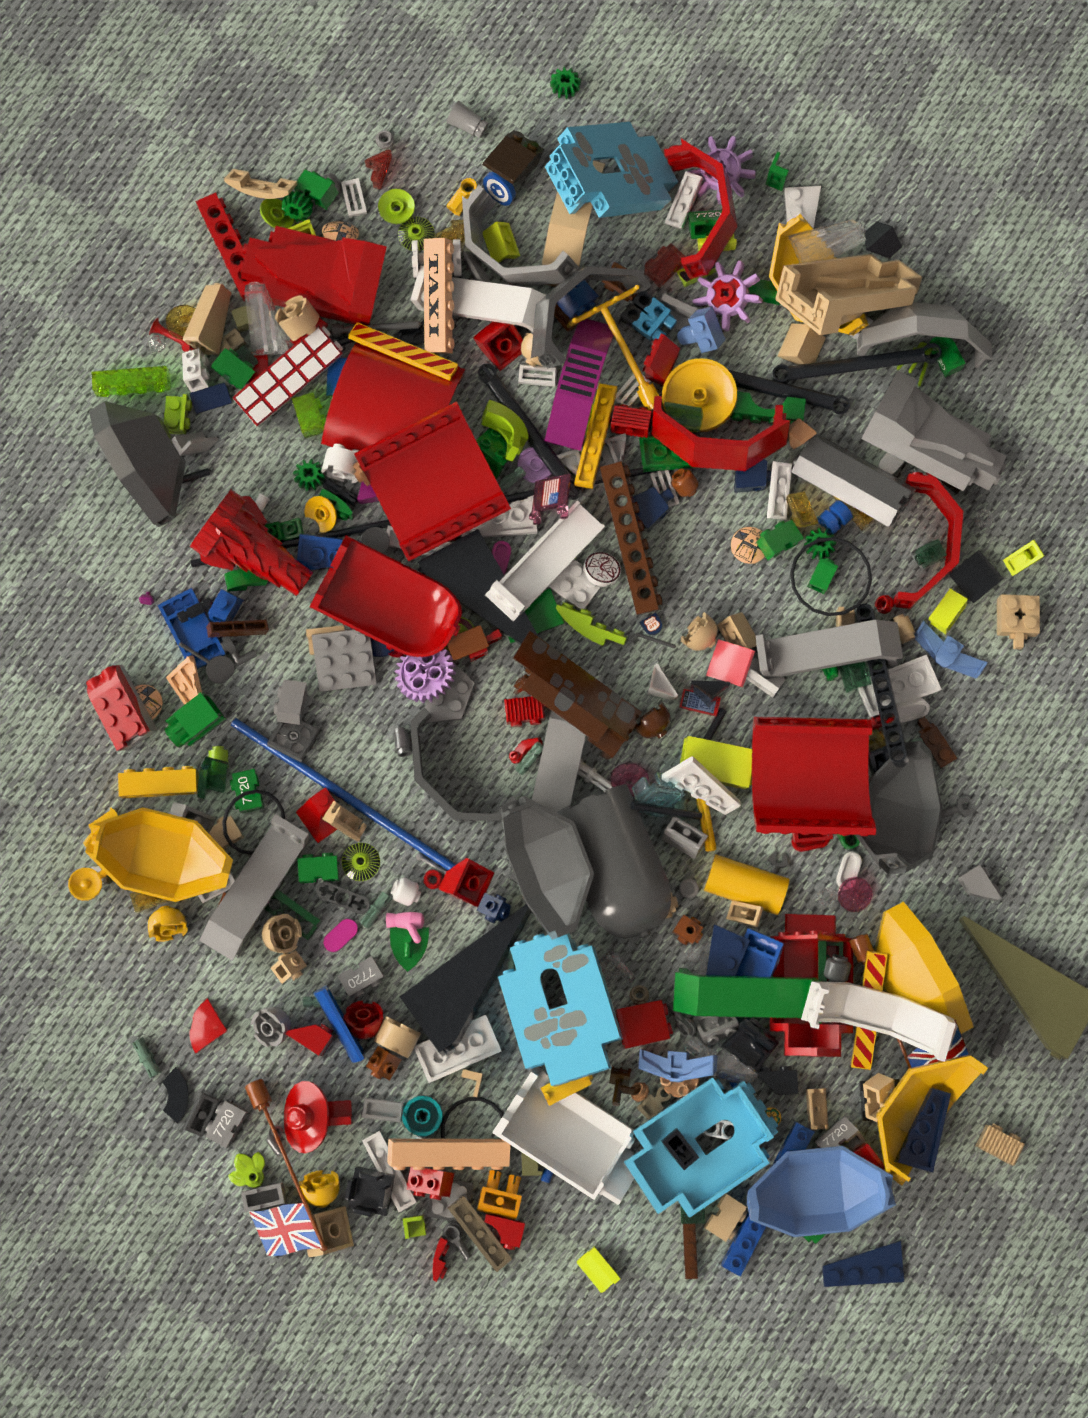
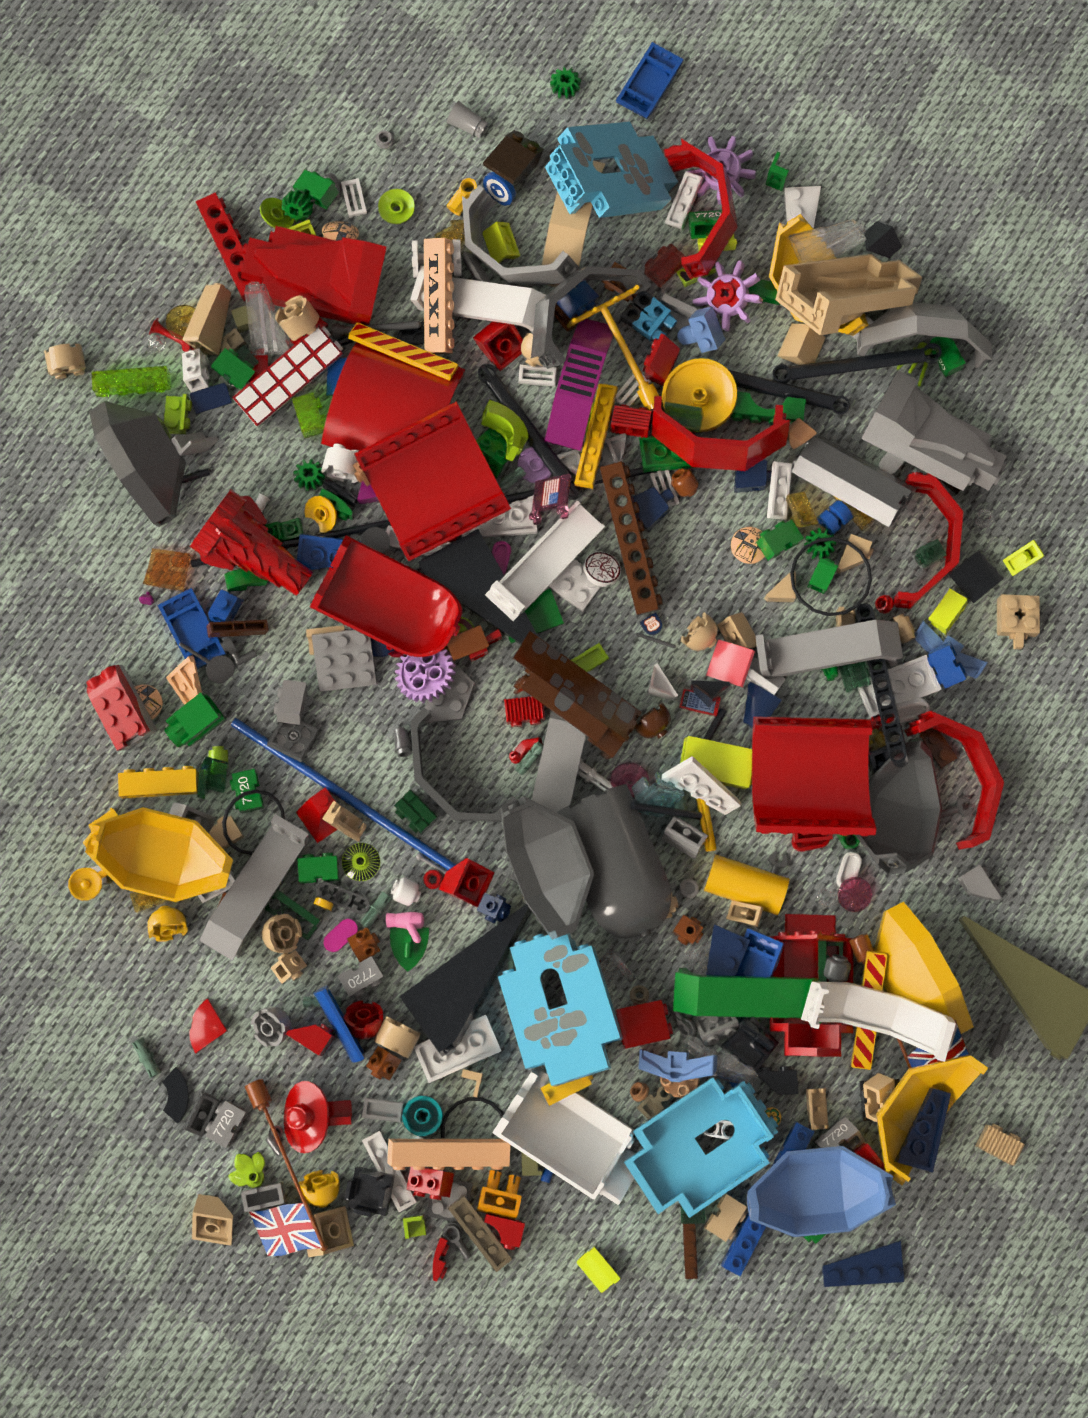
(65, 360): none -> tan brick
(167, 569): none -> clear orange plate
(194, 610): black axle -> none
(212, 1221): none -> tan slope
(262, 189): tan slope -> none
(322, 903): none -> yellow tile
(364, 944): none -> dark orange brick
(380, 163): clear red slope -> none
(406, 233): dish -> none
(416, 812): none -> dark green brick
(583, 623): lime slope -> none
(591, 658): none -> lime tile
(620, 1078): dark brown arm -> none
(649, 80): none -> blue slope
(679, 1149): black slope -> none
(759, 704): none -> dark blue slope
(782, 591): none -> tan slope
(850, 557): none -> tan slope
(944, 661): none -> blue brick
(983, 765): none -> red panel

